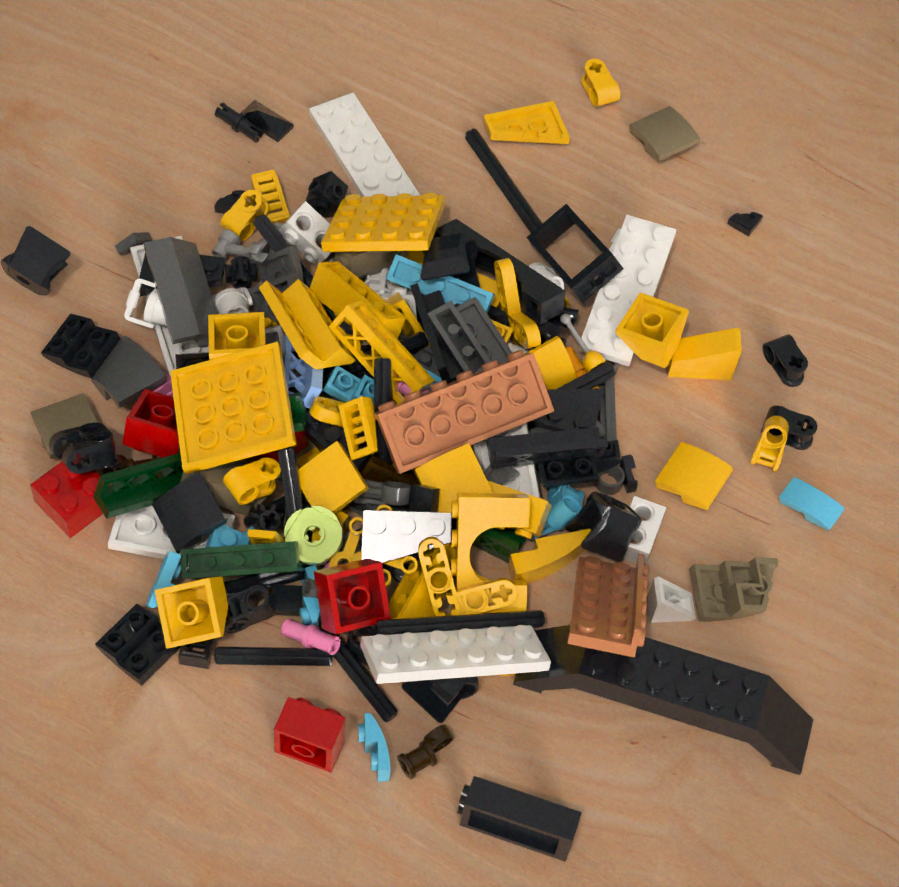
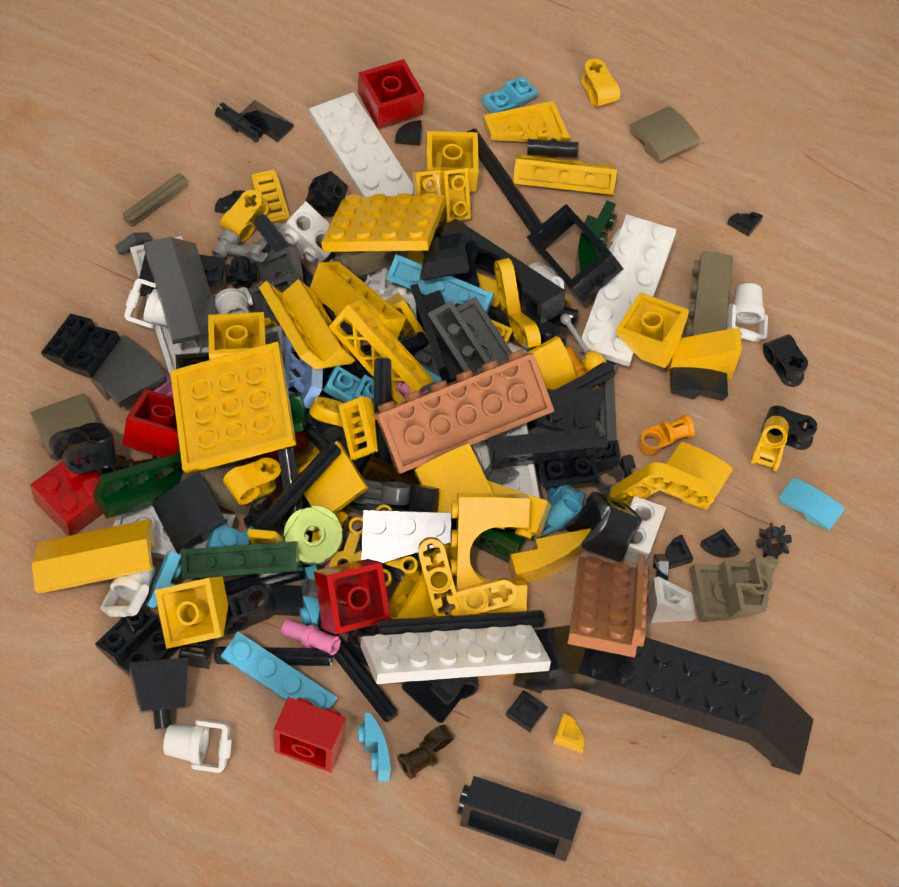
(35, 261): black piece -> none
(93, 556): none -> yellow slope
(131, 588): none -> white piece
(155, 199): none -> dark tan axle
(160, 687): none -> black torso
(192, 742): none -> white piece
(274, 673): none -> medium azure plate
(298, 487): none -> black axle
(390, 93): none -> red brick
(409, 133): none -> black tile
(447, 182): none -> yellow slope
(453, 151): none -> yellow brick
(512, 96): none -> medium azure slope
(526, 711): none -> black tile
(552, 148): none -> black pin
(564, 174): none -> yellow fence
(569, 734): none -> yellow tile
(586, 250): none -> dark green slope
(661, 565): none -> black tile
(666, 434): none -> light orange connector
(667, 479): none -> yellow beam
(678, 553): none -> black tile
(695, 381): none -> black slope
(709, 293): none -> dark tan brick
(720, 545): none -> black tile
(748, 309): none -> white piece
(770, 533): none -> black gear

